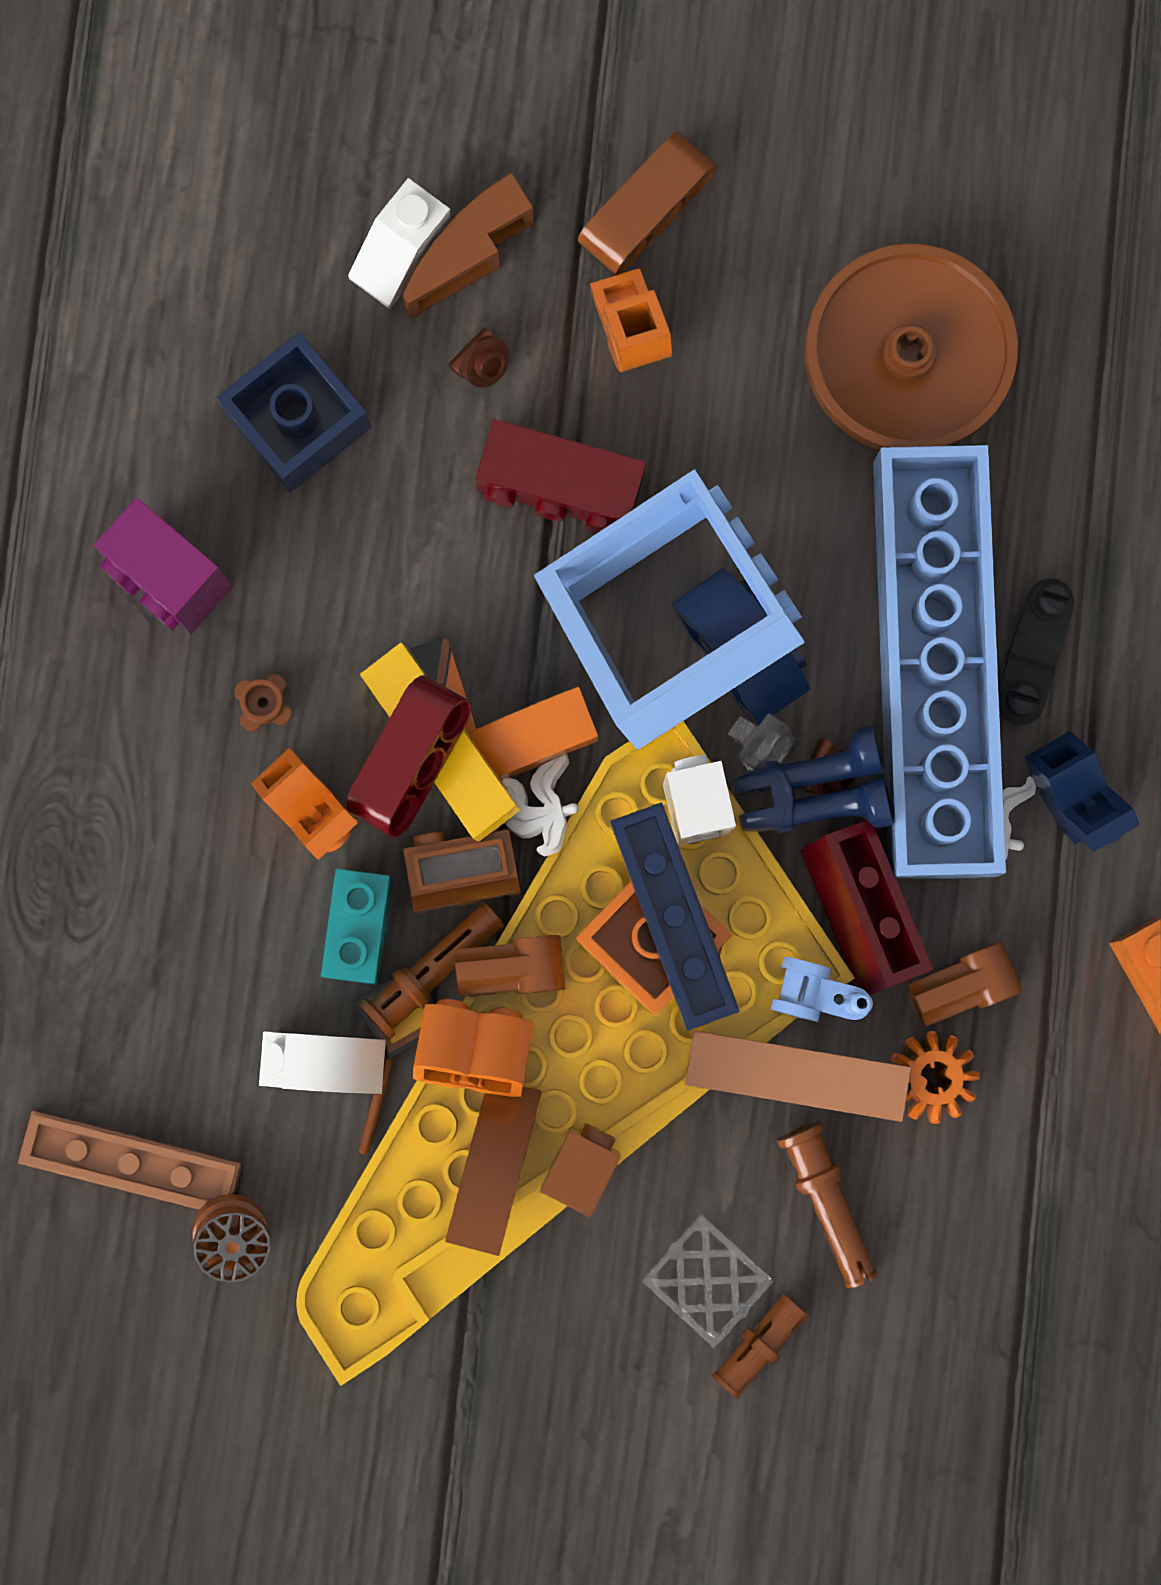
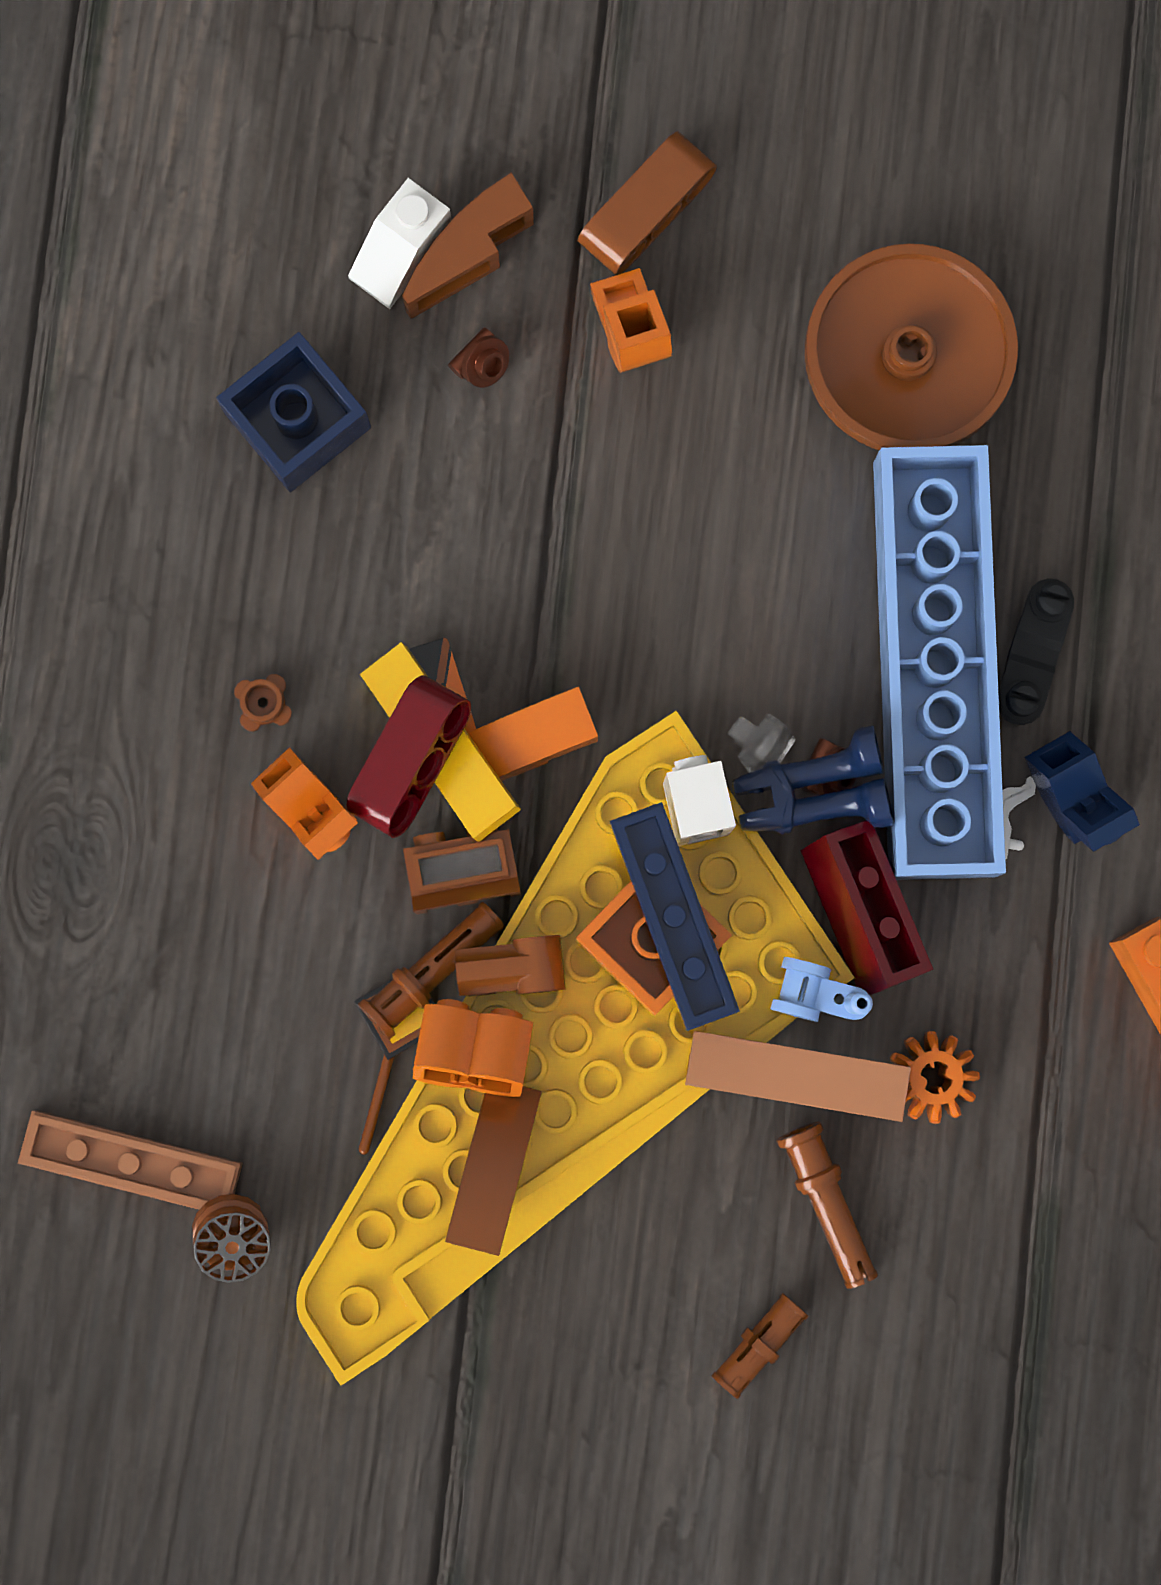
(154, 558): magenta brick -> none
(322, 1063): white brick -> none
(357, 927): teal brick -> none
(547, 819): white piece -> none
(557, 476): dark red brick -> none
(582, 1169): dark orange brick -> none
(626, 544): light blue window -> none
(719, 612): dark blue brick -> none
(739, 1310): clear window -> none
(975, 981): dark orange piece -> none

